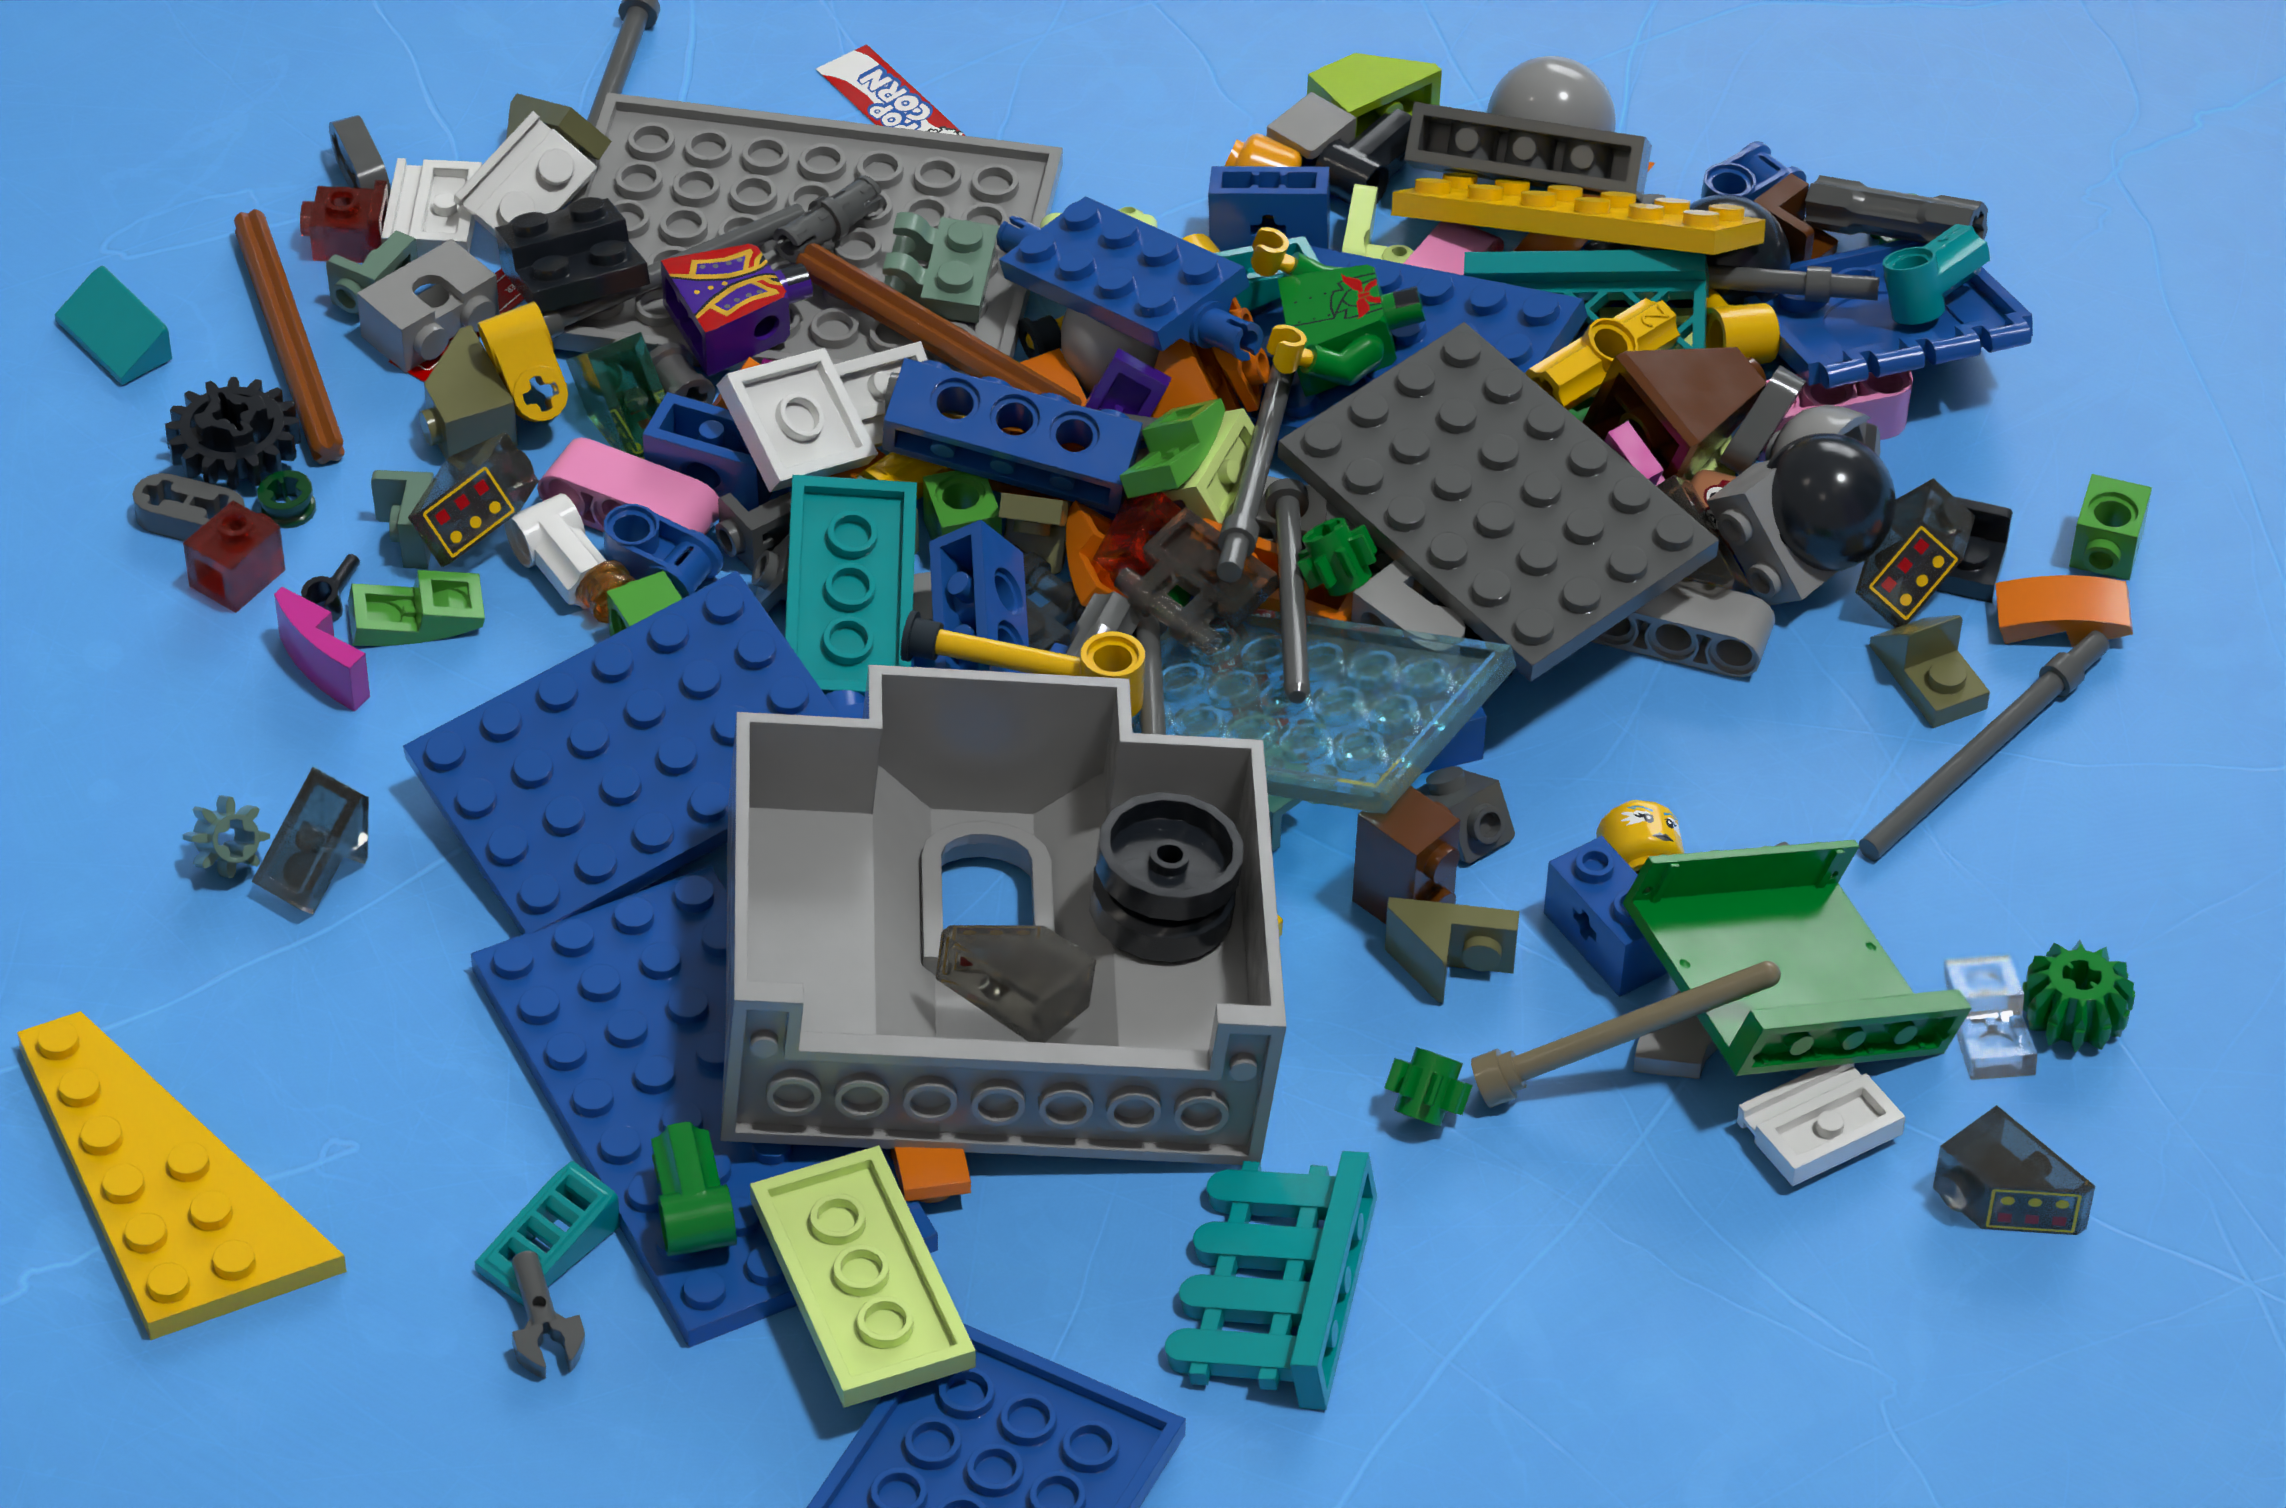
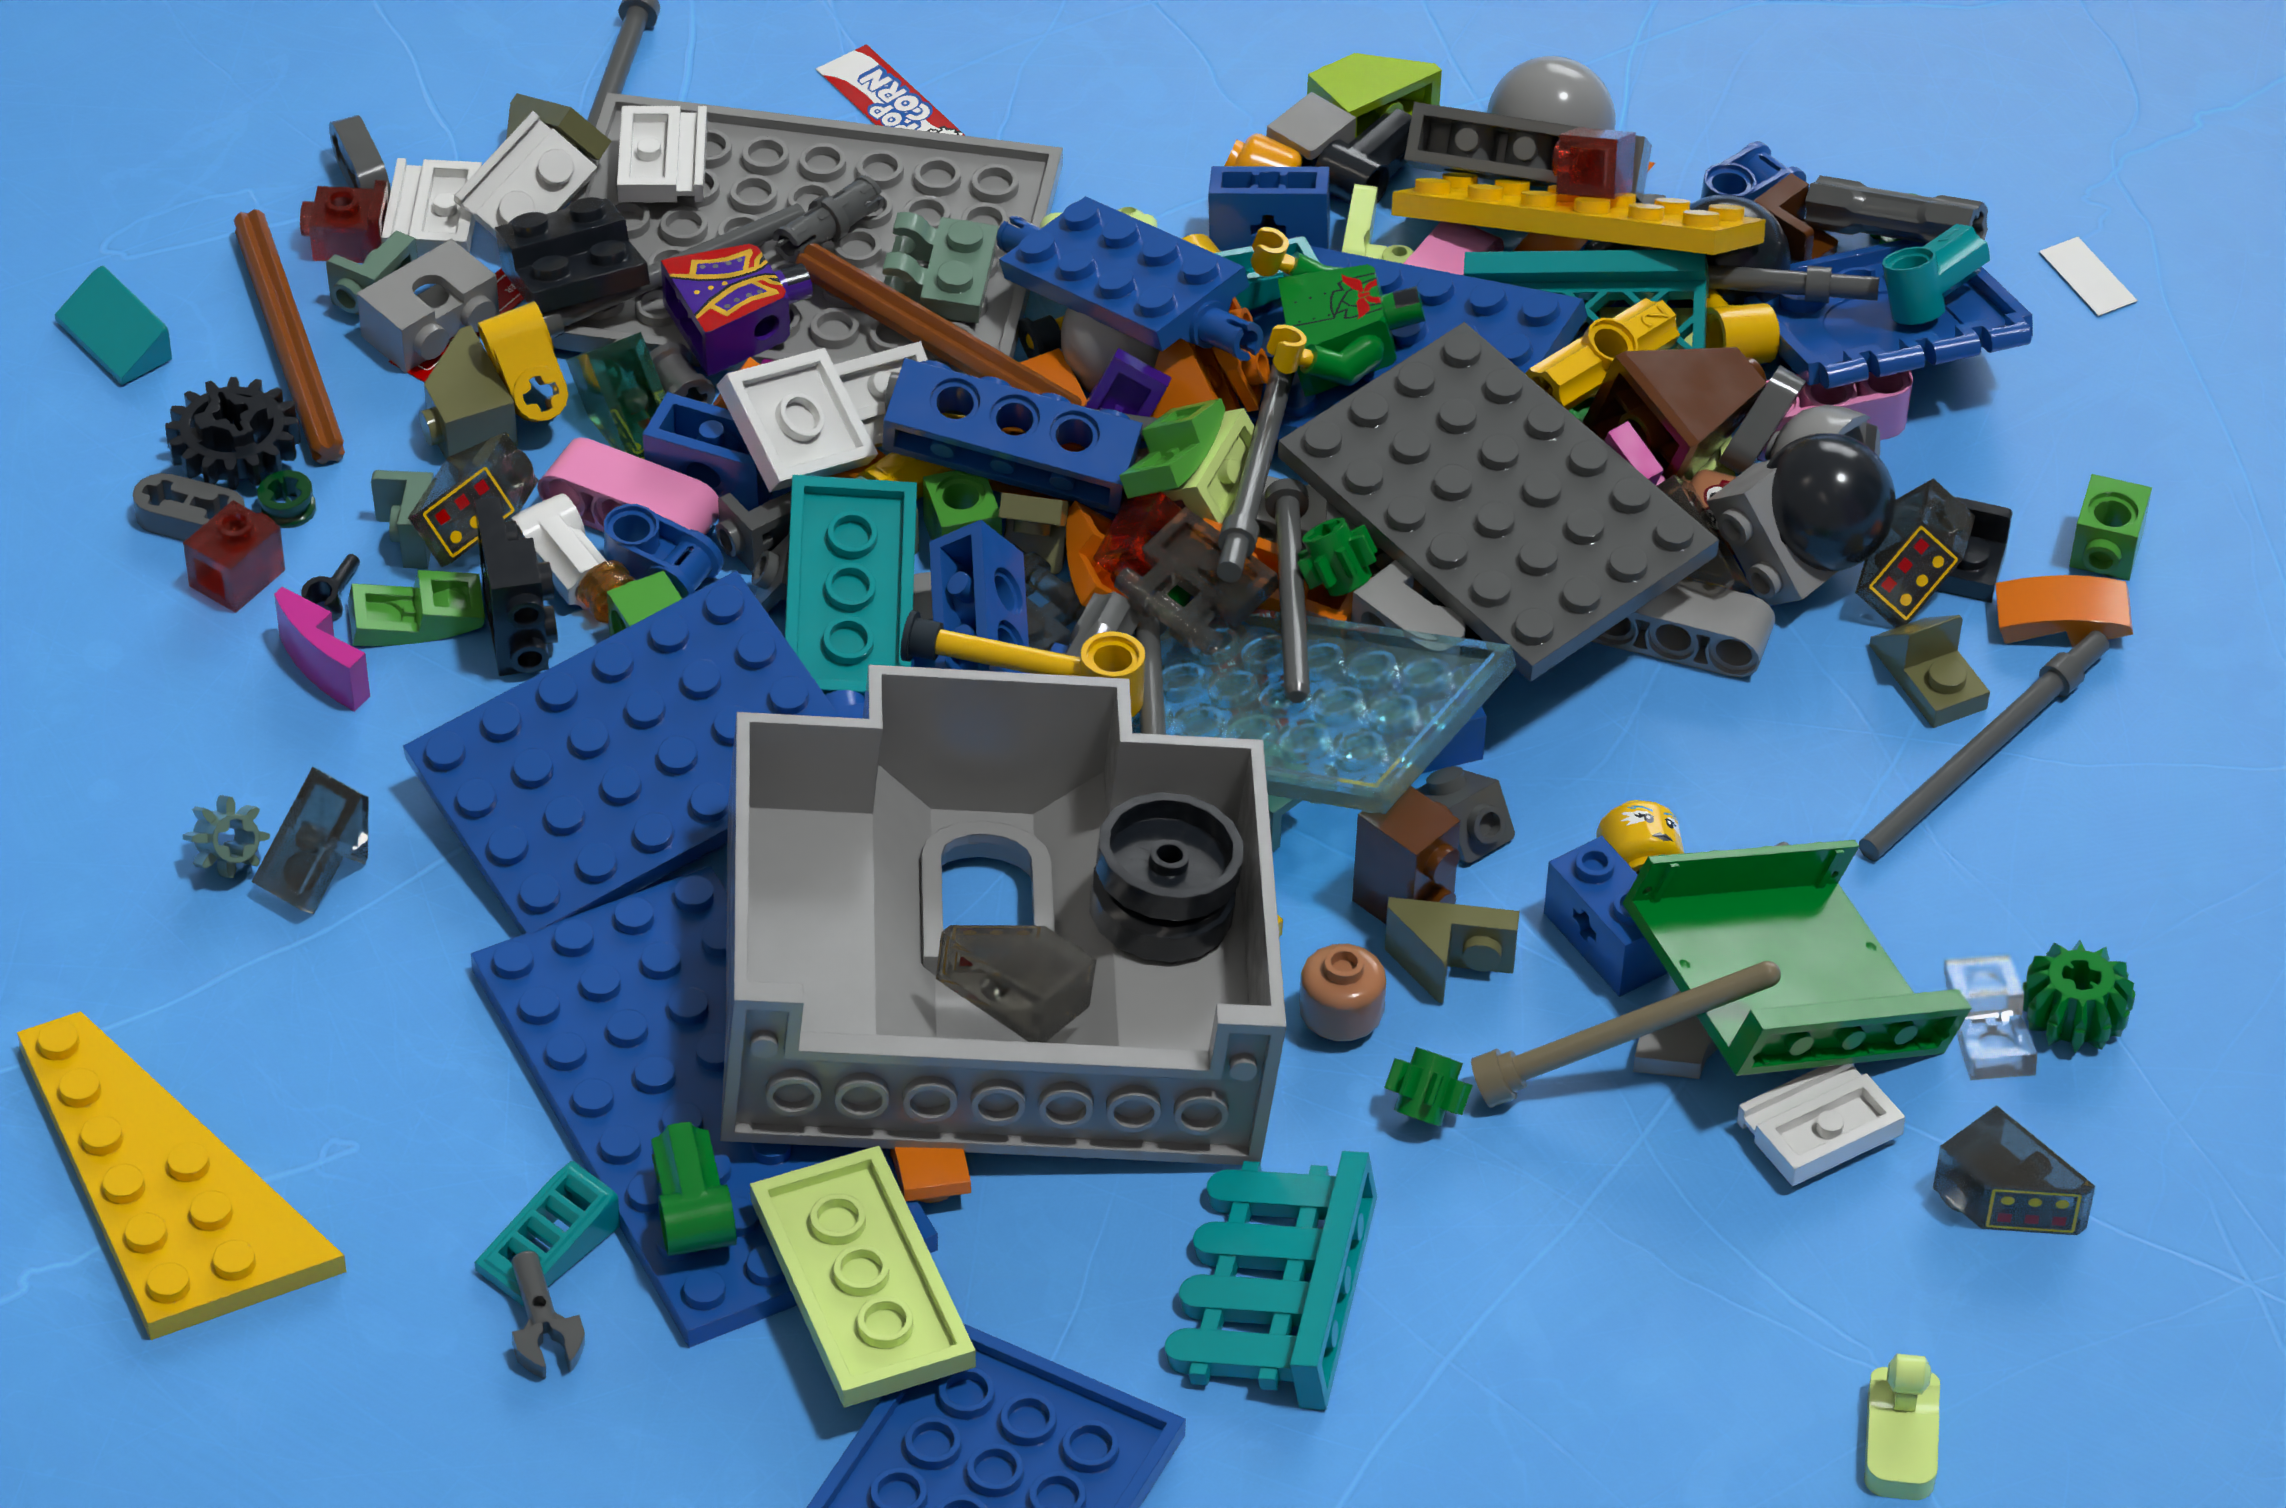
(514, 593): none -> black plate
(661, 154): none -> white plate
(1342, 992): none -> nougat head
(1594, 162): none -> clear red brick
(1902, 1429): none -> yellowish green piece
(2088, 276): none -> white sticker

